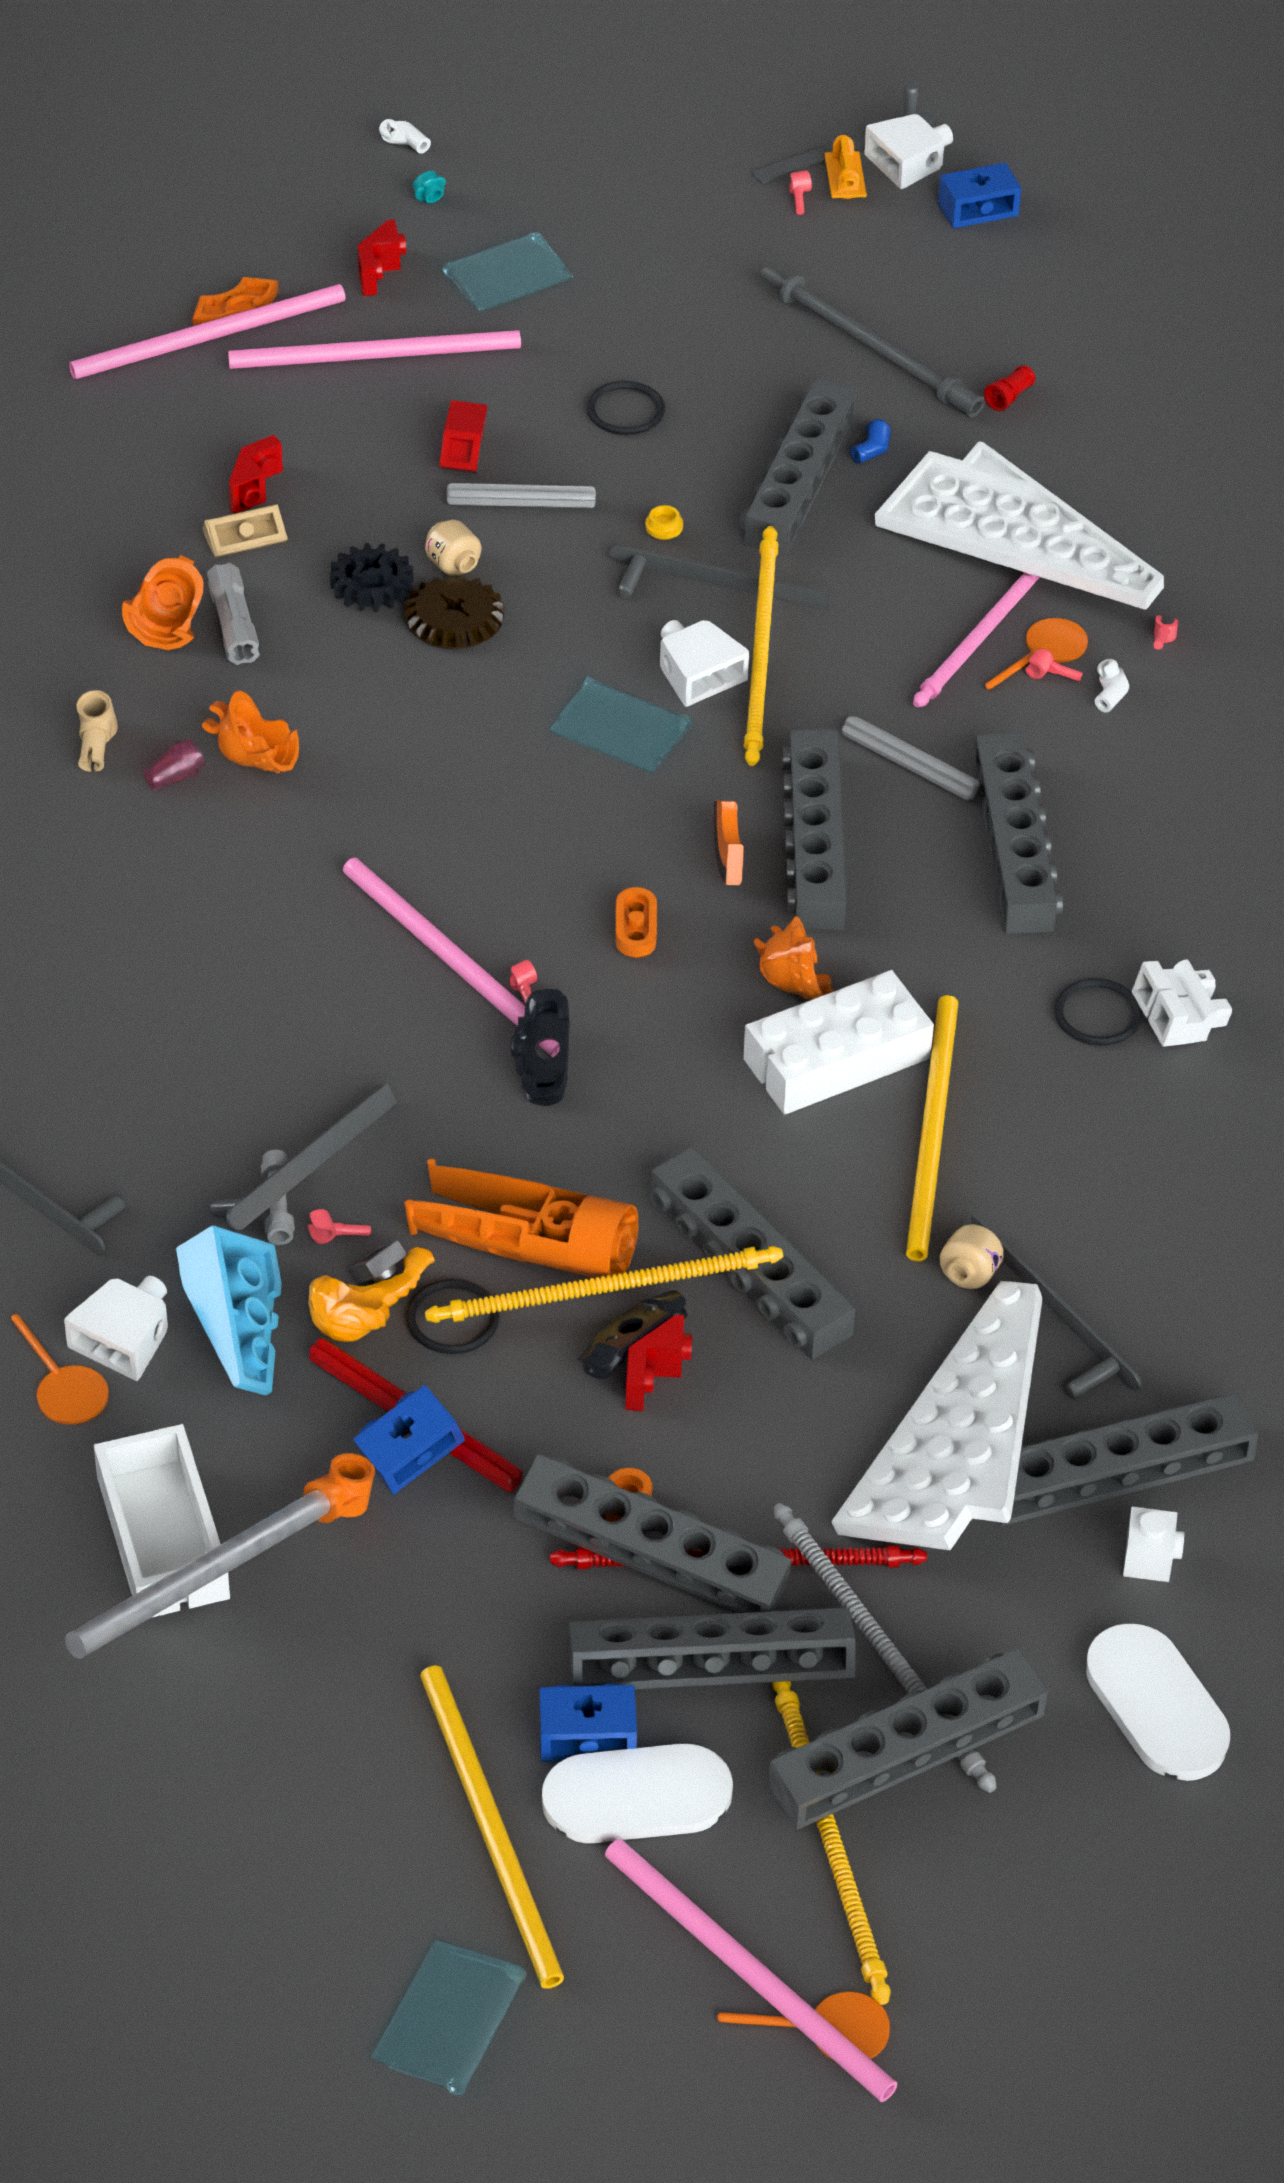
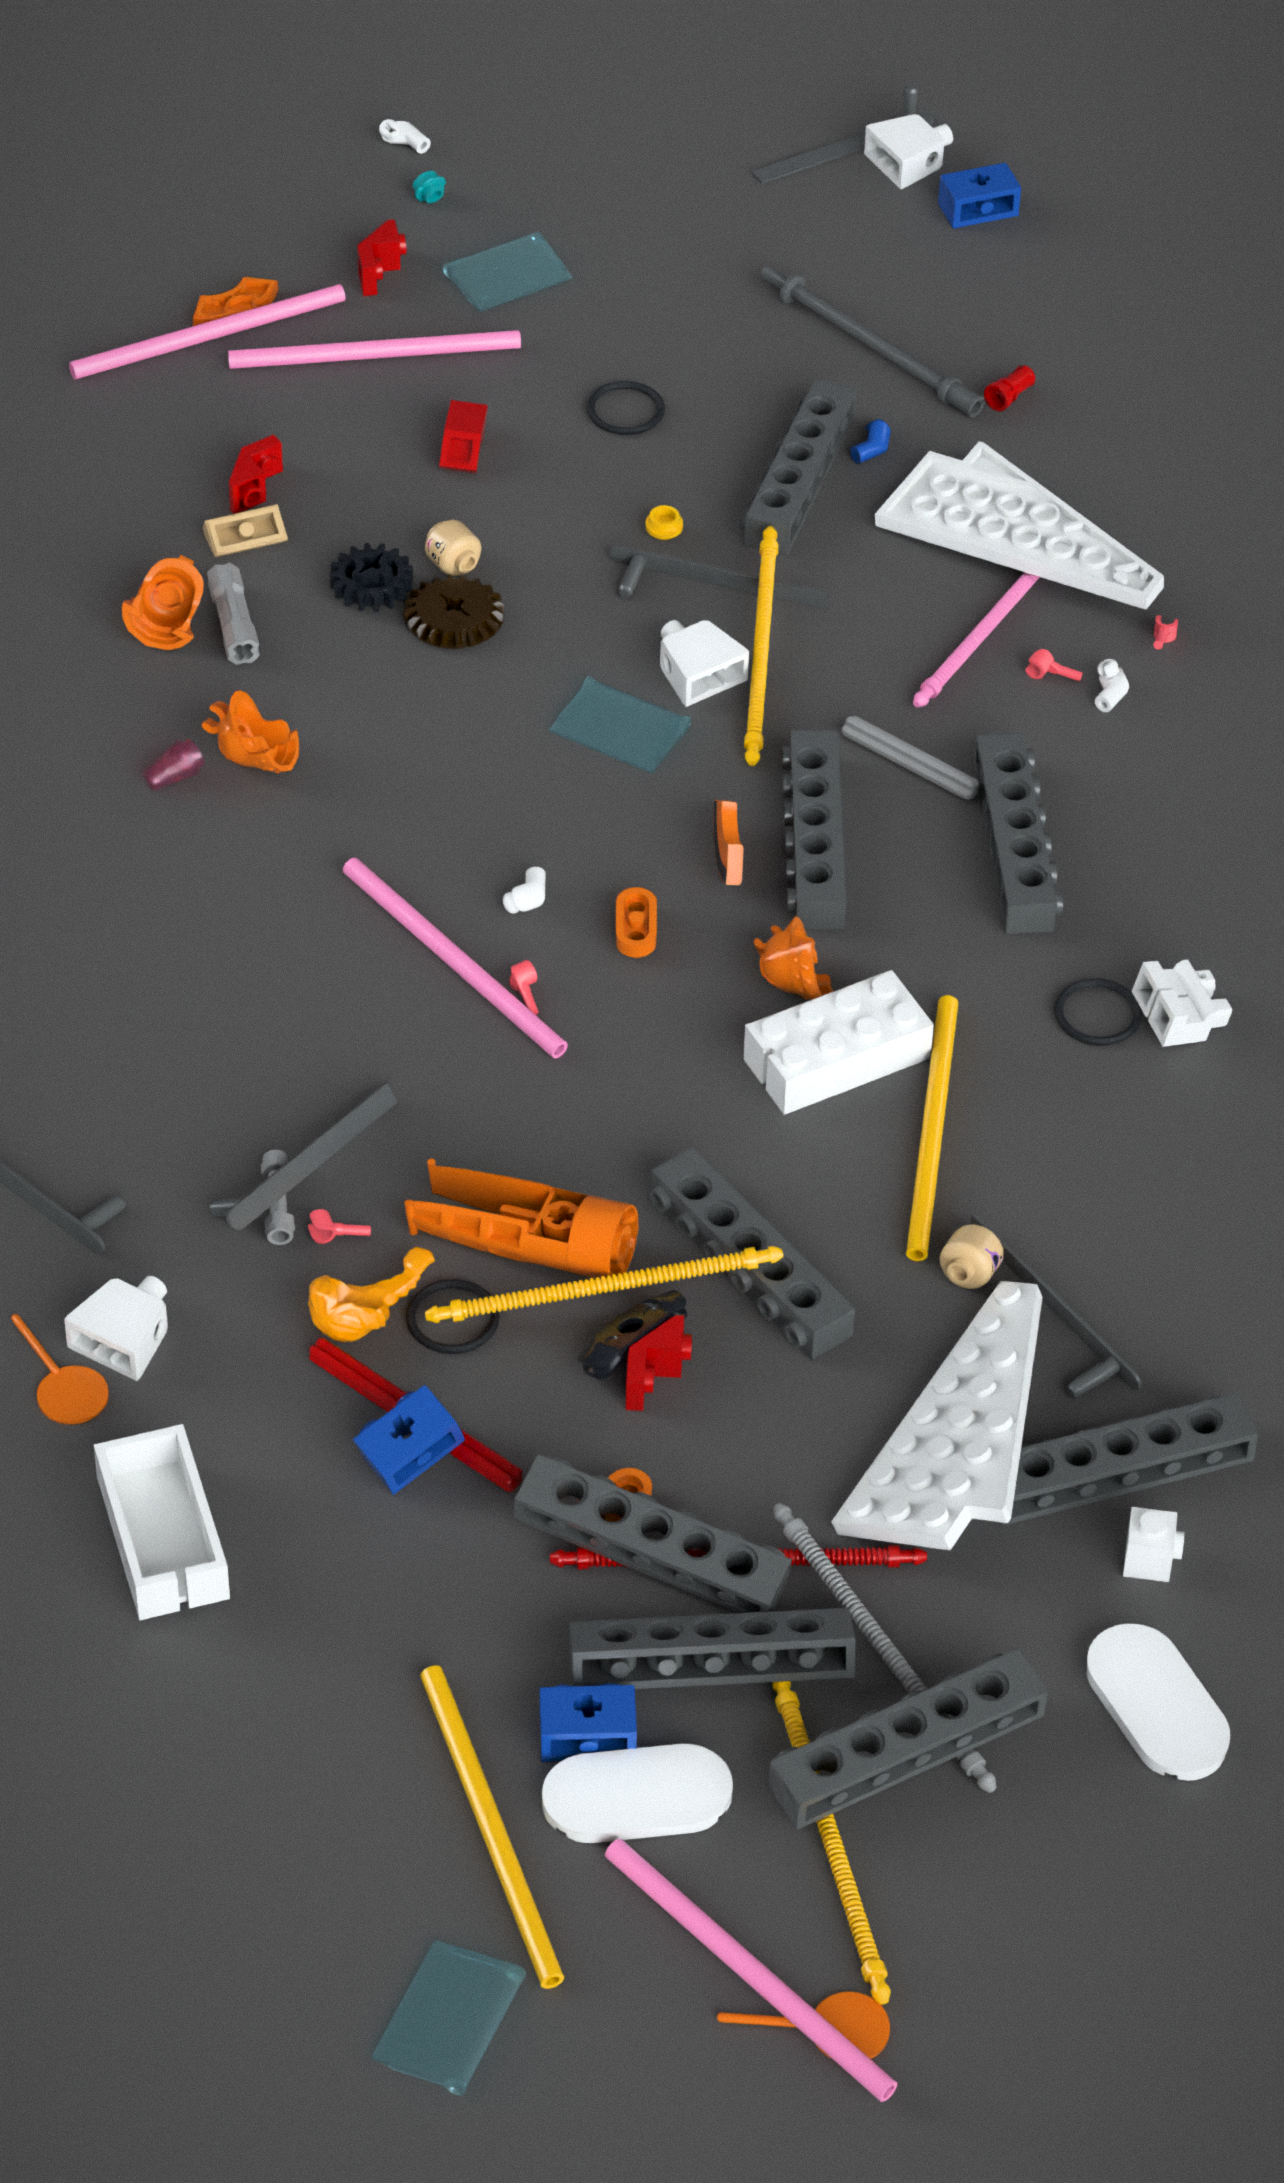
(96, 728): tan pin -> none
(233, 1294): medium azure wedge -> none
(339, 1493): flat silver piece -> none
(378, 1263): flat silver plate -> none
(521, 495): light grey axle -> none
(528, 895): none -> white arm
(544, 1019): black piece -> none
(800, 183): coral hand -> none
(845, 170): light orange hinge -> none
(1057, 635): orange piece -> none

